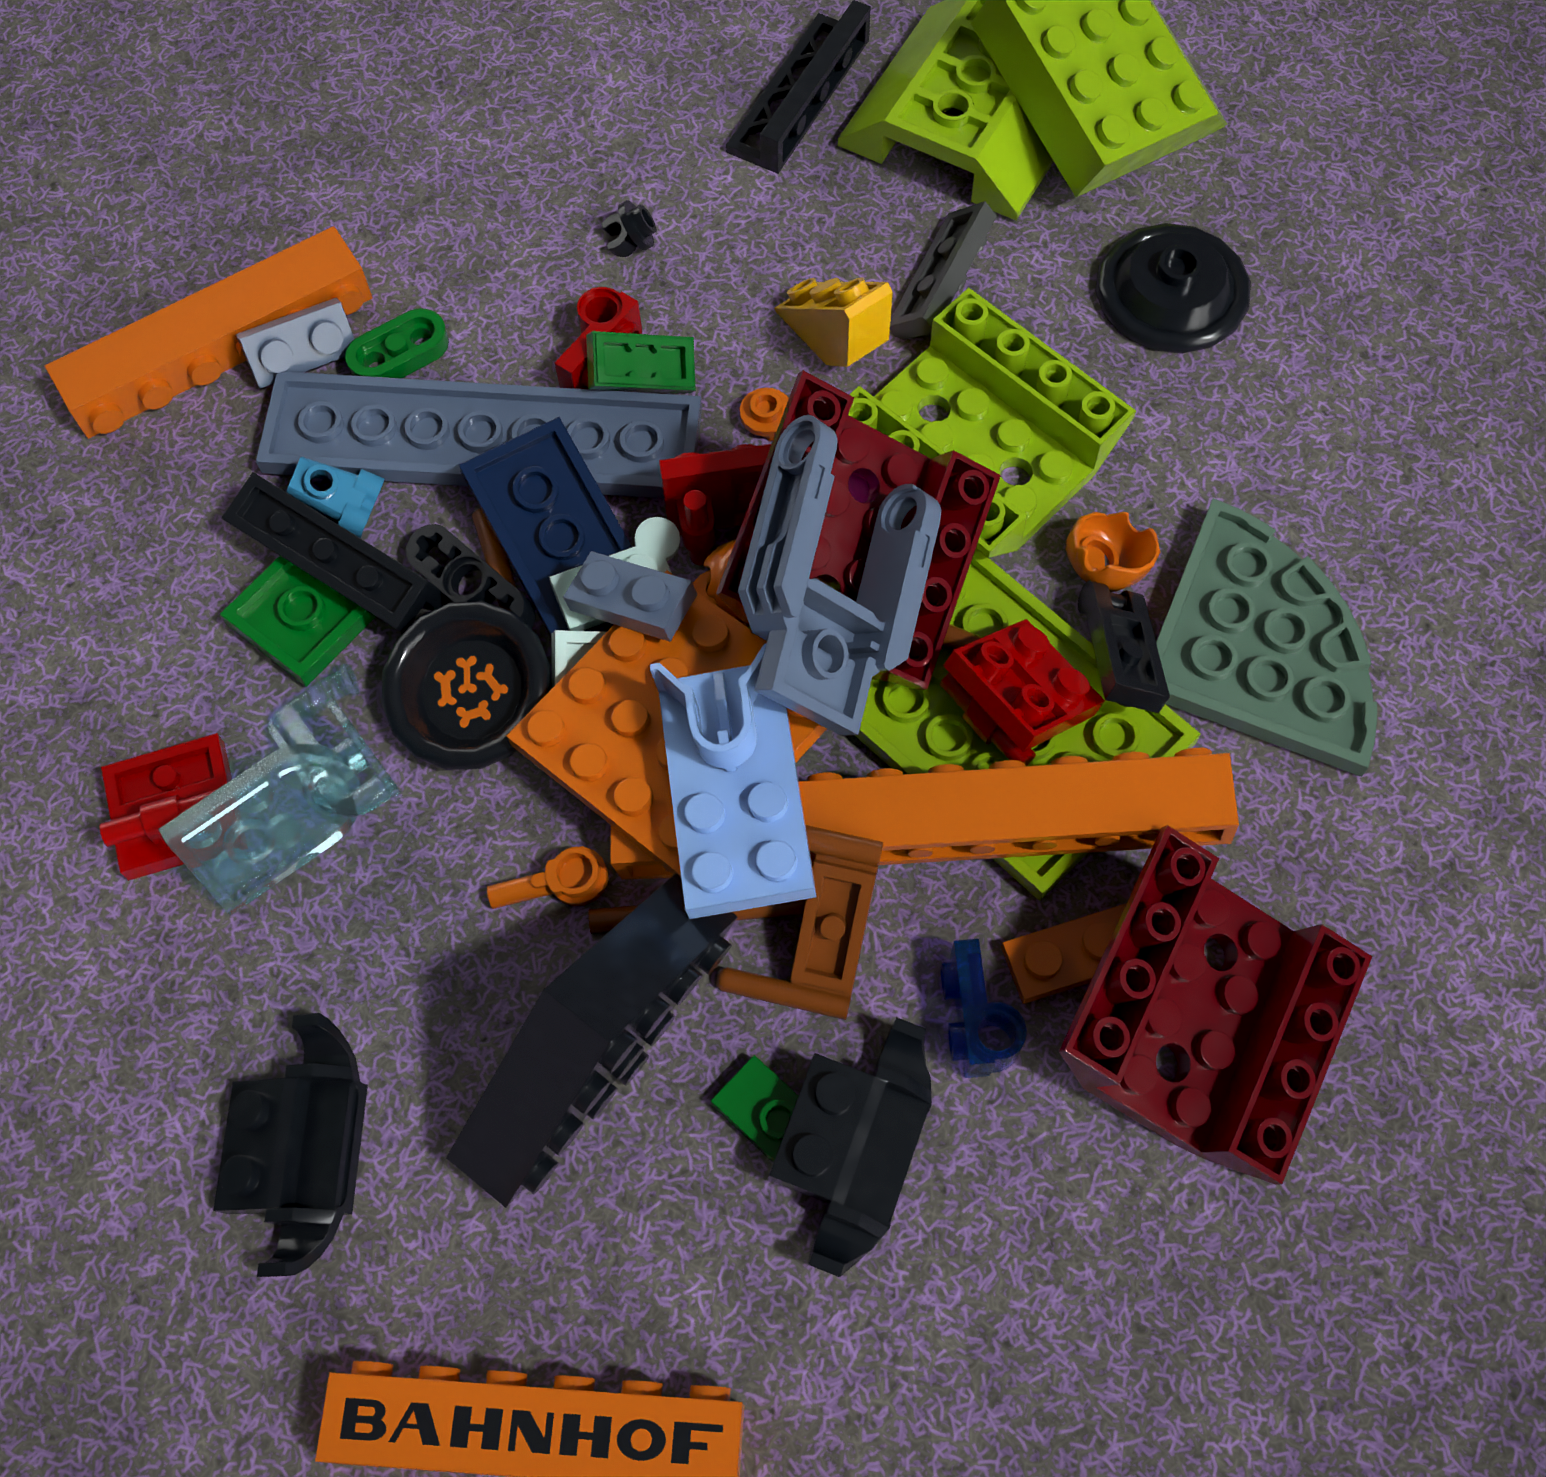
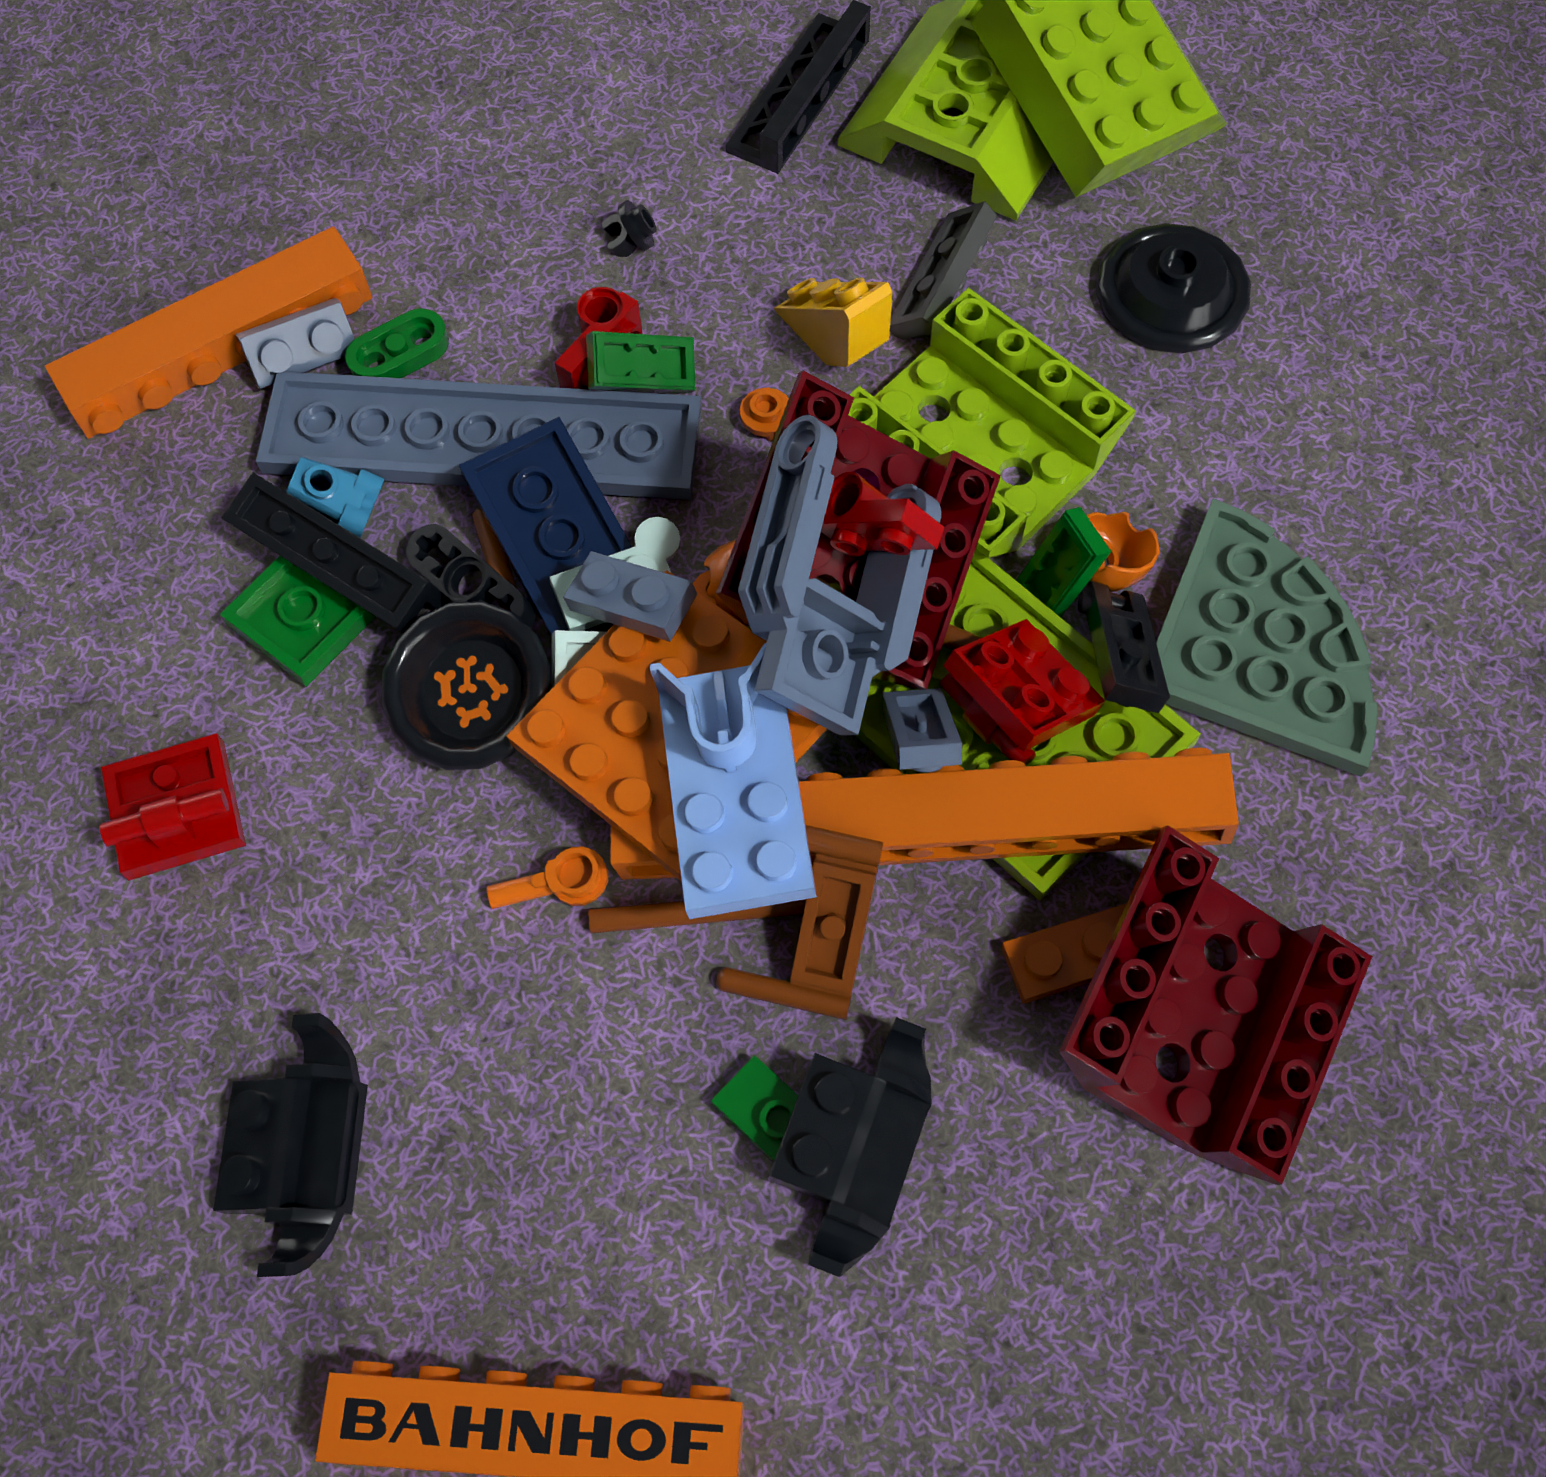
(283, 805): clear light blue plate -> none
(584, 1038): black brick -> none
(710, 493): red plate -> none
(867, 520): none -> red plate
(921, 729): none -> sand blue plate
(964, 981): clear blue plate -> none
(1065, 561): none -> green plate

